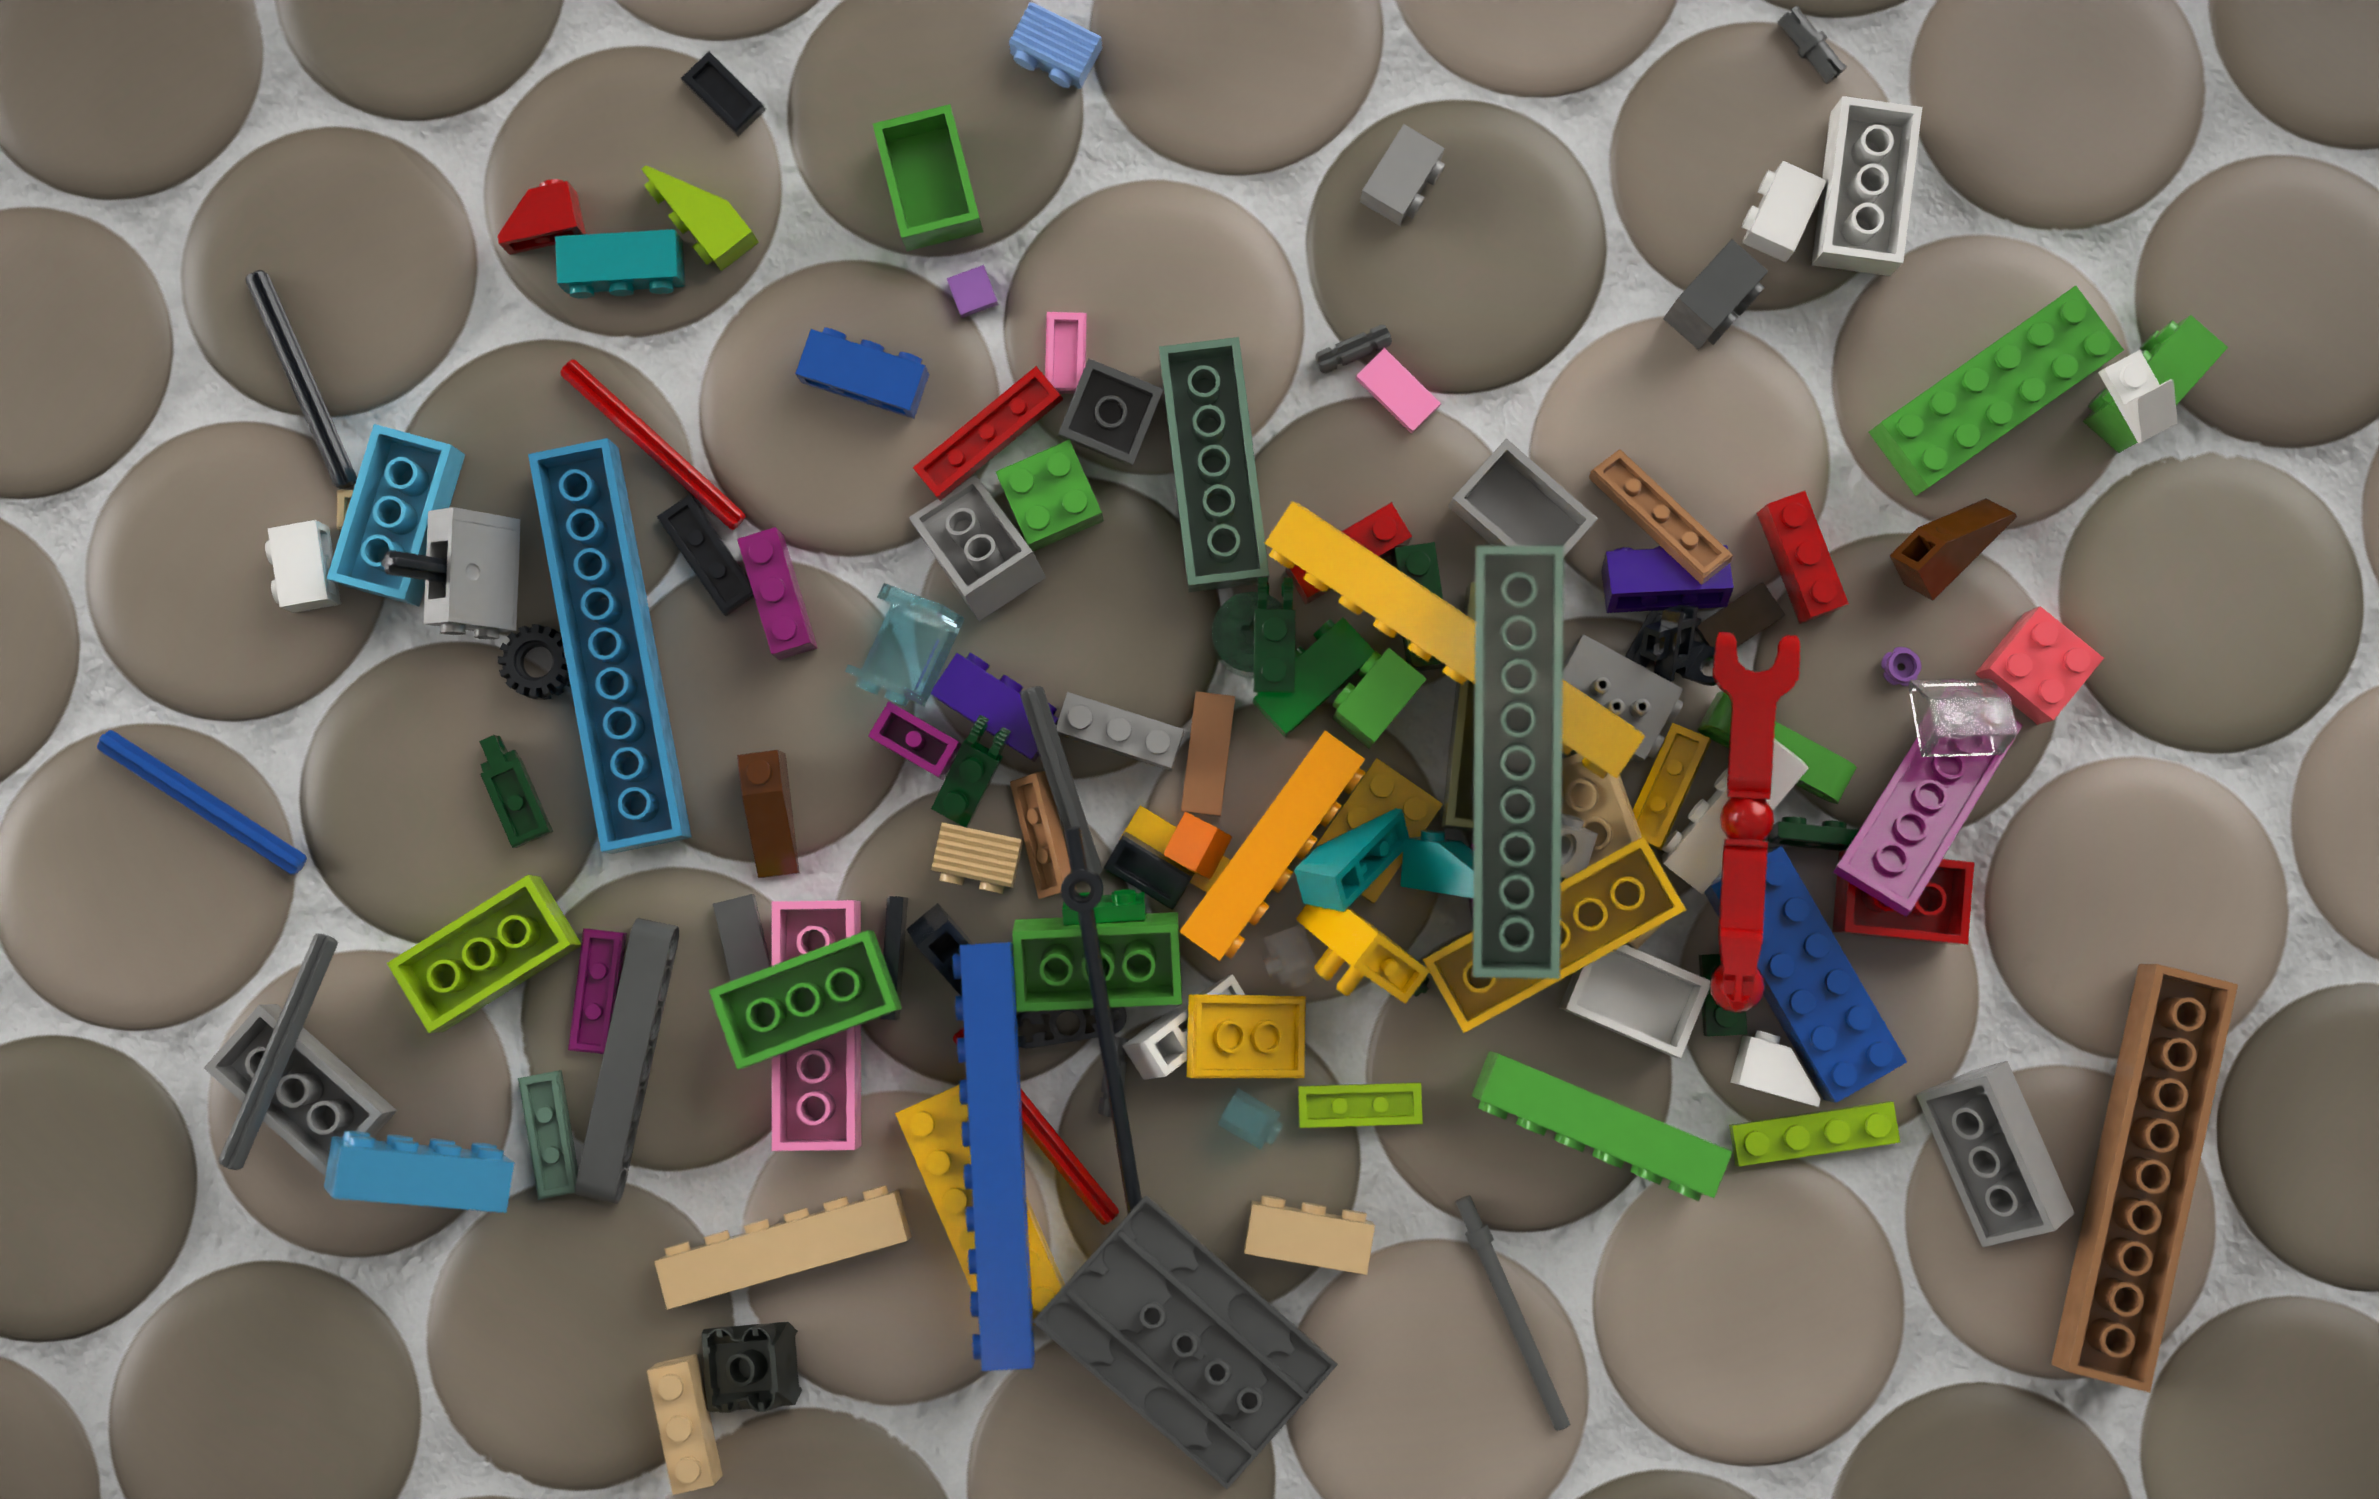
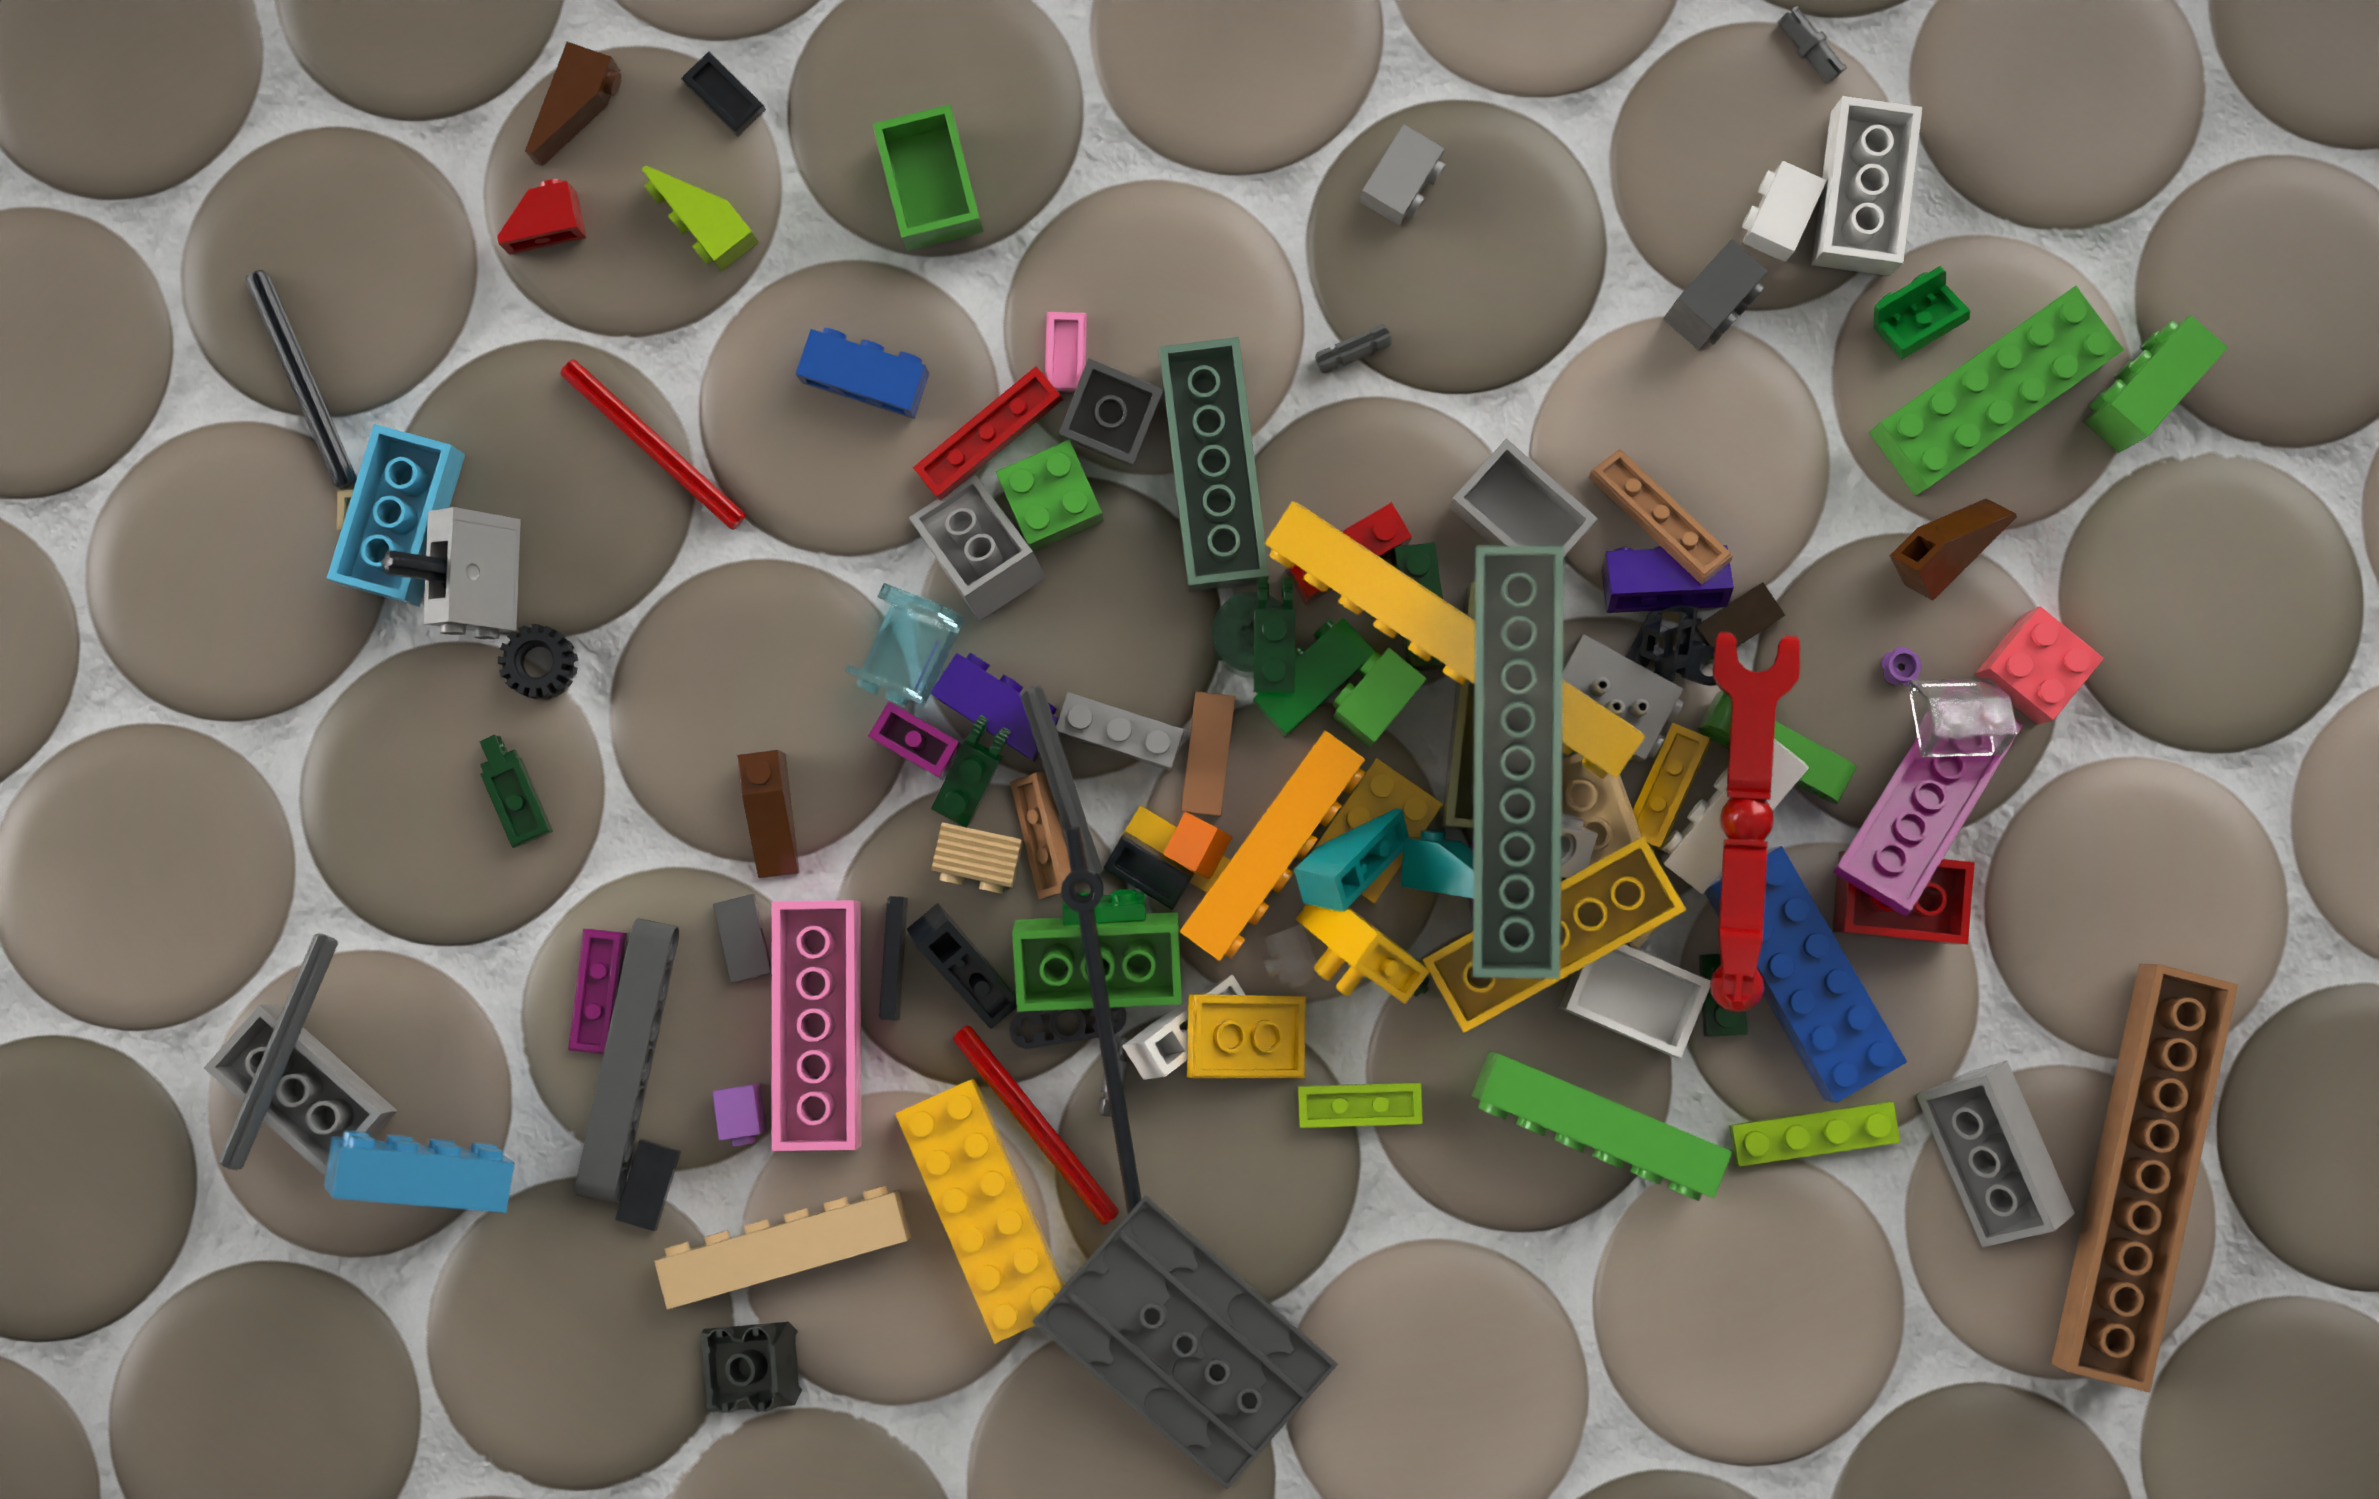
(201, 802): blue axle -> none
(301, 564): white brick -> none
(484, 954): lime brick -> none
(549, 1134): sand green tile -> none
(574, 98): none -> reddish brown slope
(609, 646): dark azure brick -> none
(620, 263): teal brick -> none
(648, 1185): none -> black tile
(684, 1424): tan brick -> none
(707, 554): black tile -> none
(739, 1113): none -> medium lavender brick
(777, 593): magenta brick -> none
(805, 999): bright green brick -> none
(972, 291): medium lavender tile -> none
(997, 1157): blue brick -> none
(1054, 46): light blue brick -> none
(1251, 1119): clear light blue brick -> none
(1309, 1235): tan brick -> none
(1398, 390): bright pink tile -> none
(1480, 1238): dark grey bar -> none
(1772, 1069): white slope -> none
(1795, 832): dark green hinge -> none
(1802, 557): red brick -> none
(1919, 313): none -> green bracket
(2140, 397): white slope -> none

